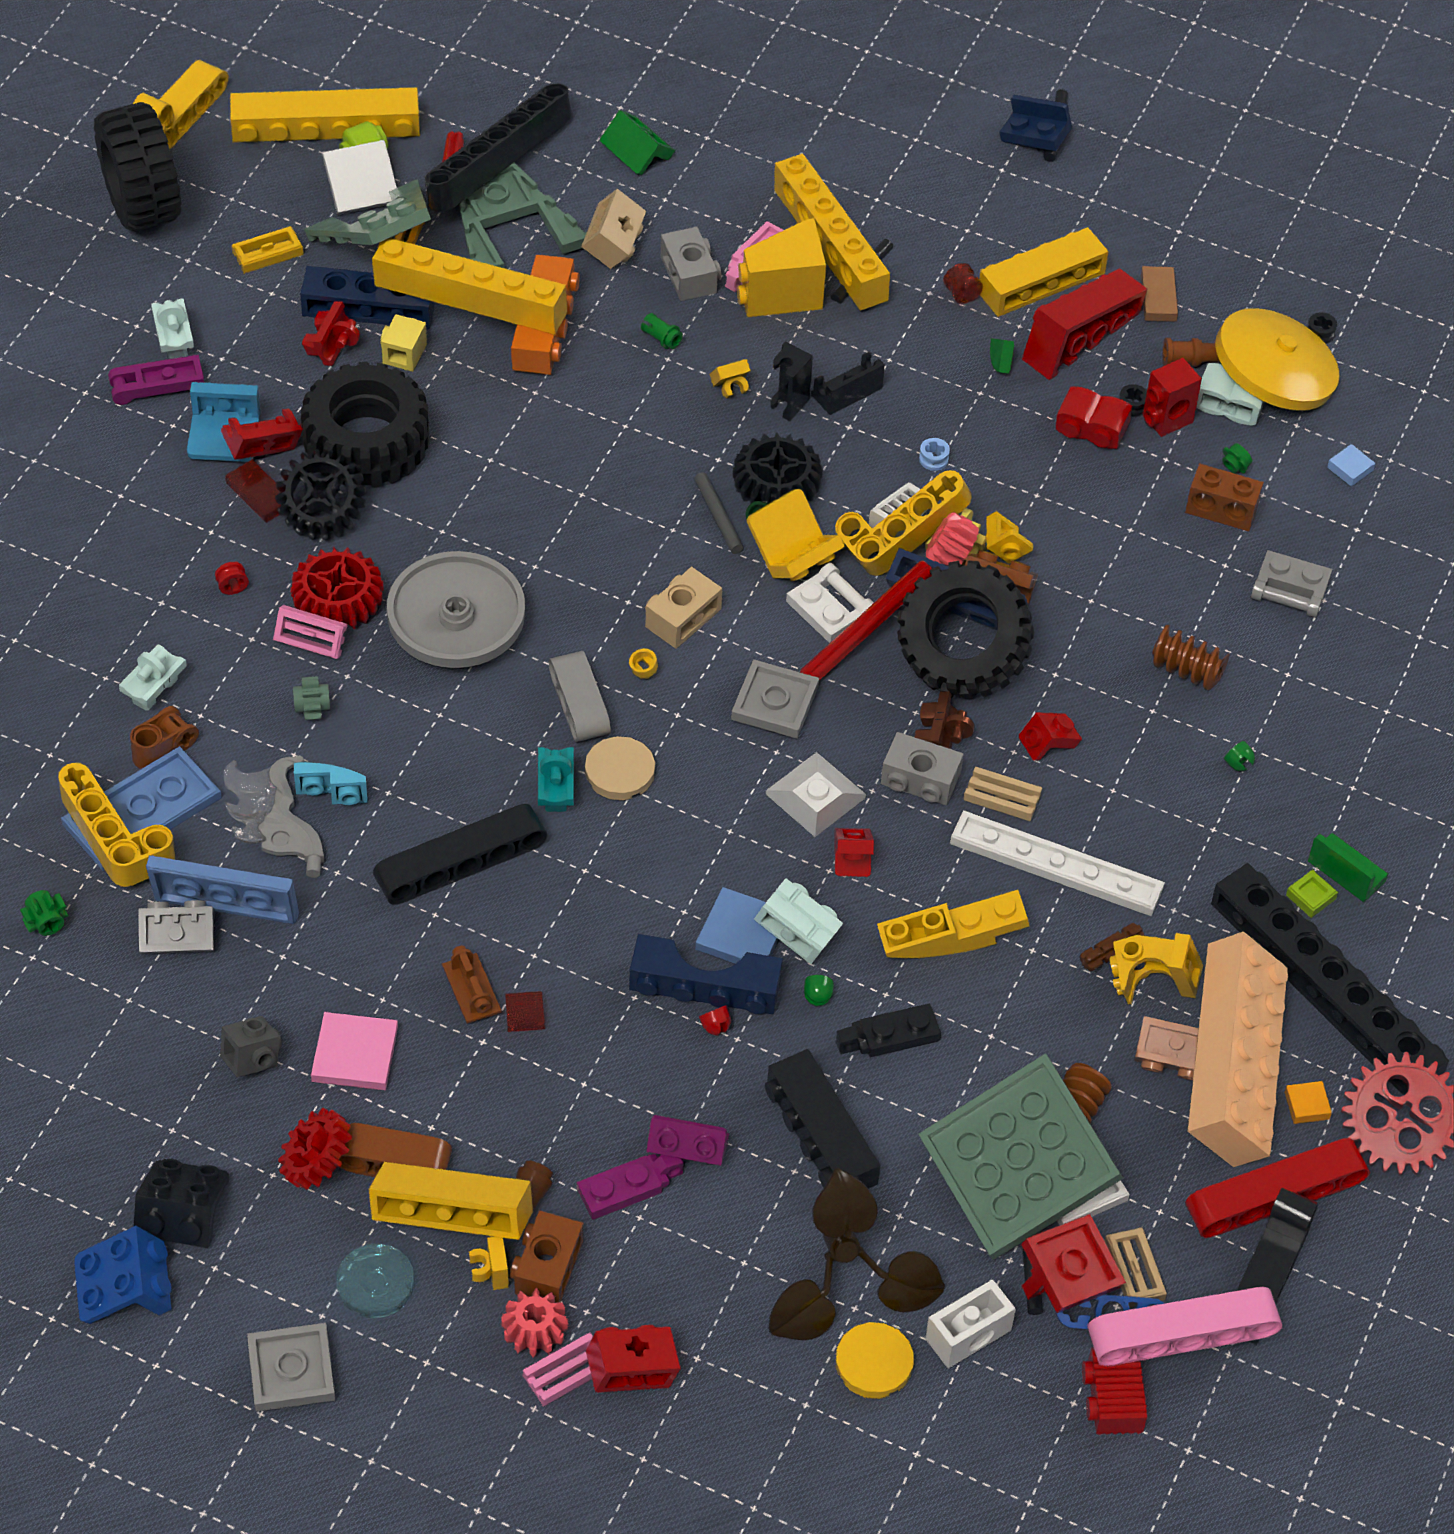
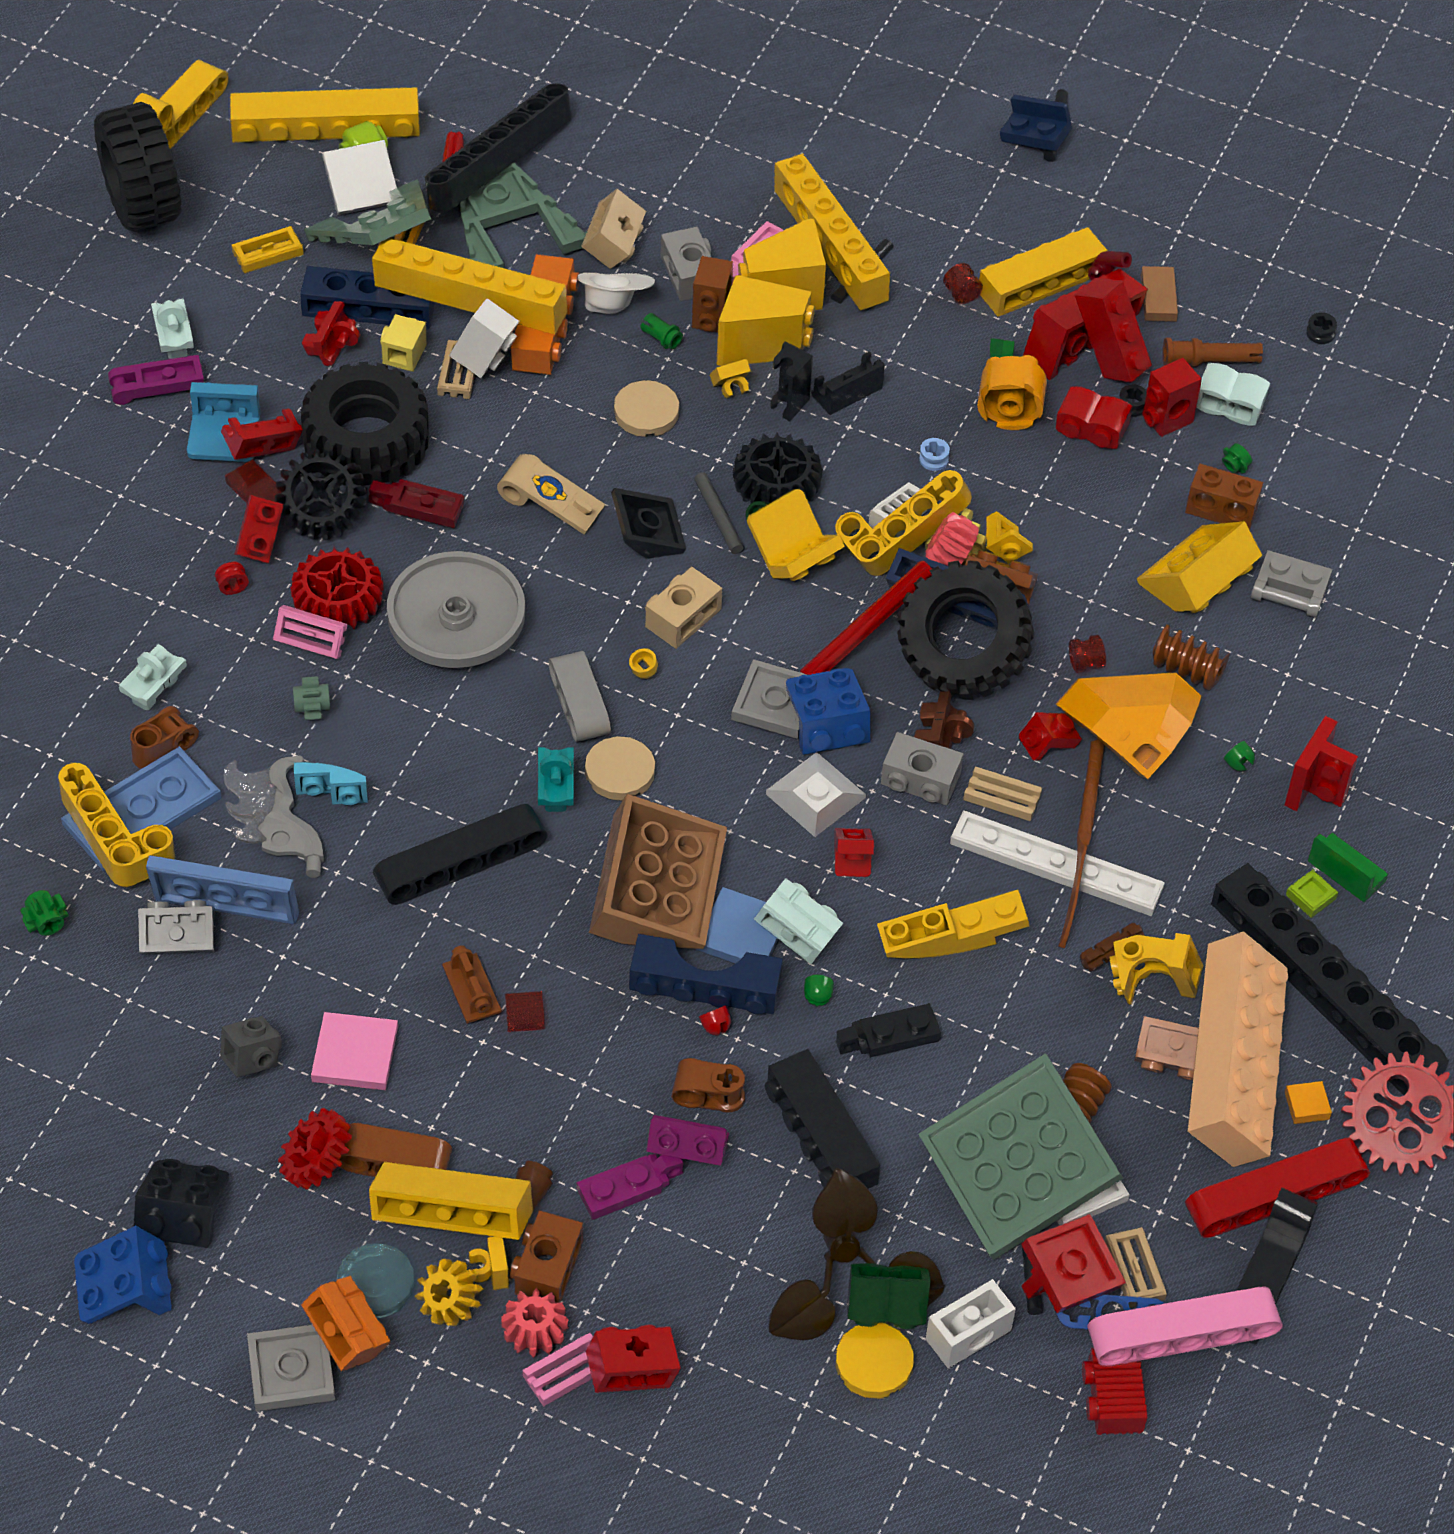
(258, 529): none -> red hips
(345, 1323): none -> orange brick
(418, 501): none -> dark red hinge
(454, 388): none -> tan tile
(454, 1307): none -> yellow gear
(484, 339): none -> white brick
(549, 489): none -> tan door
(612, 291): none -> white piece
(634, 142): green panel -> none
(646, 408): none -> tan tile
(648, 523): none -> black slope
(658, 875): none -> medium nougat slope
(705, 1084): none -> dark orange piece
(710, 292): none -> dark orange brick
(760, 319): none -> yellow slope
(821, 607): white plate -> none
(829, 710): none -> blue bracket
(888, 1295): none -> dark green brick
(1012, 391): none -> light orange brick
(1085, 828): none -> dark orange piece
(1087, 653): none -> clear red wheel
(1107, 262): none -> dark red arm
(1113, 329): none -> red brick
(1134, 715): none -> light orange brick
(1202, 566): none -> yellow slope
(1277, 359): yellow dish -> none
(1322, 769): none -> red bracket
(1351, 465): light blue tile -> none

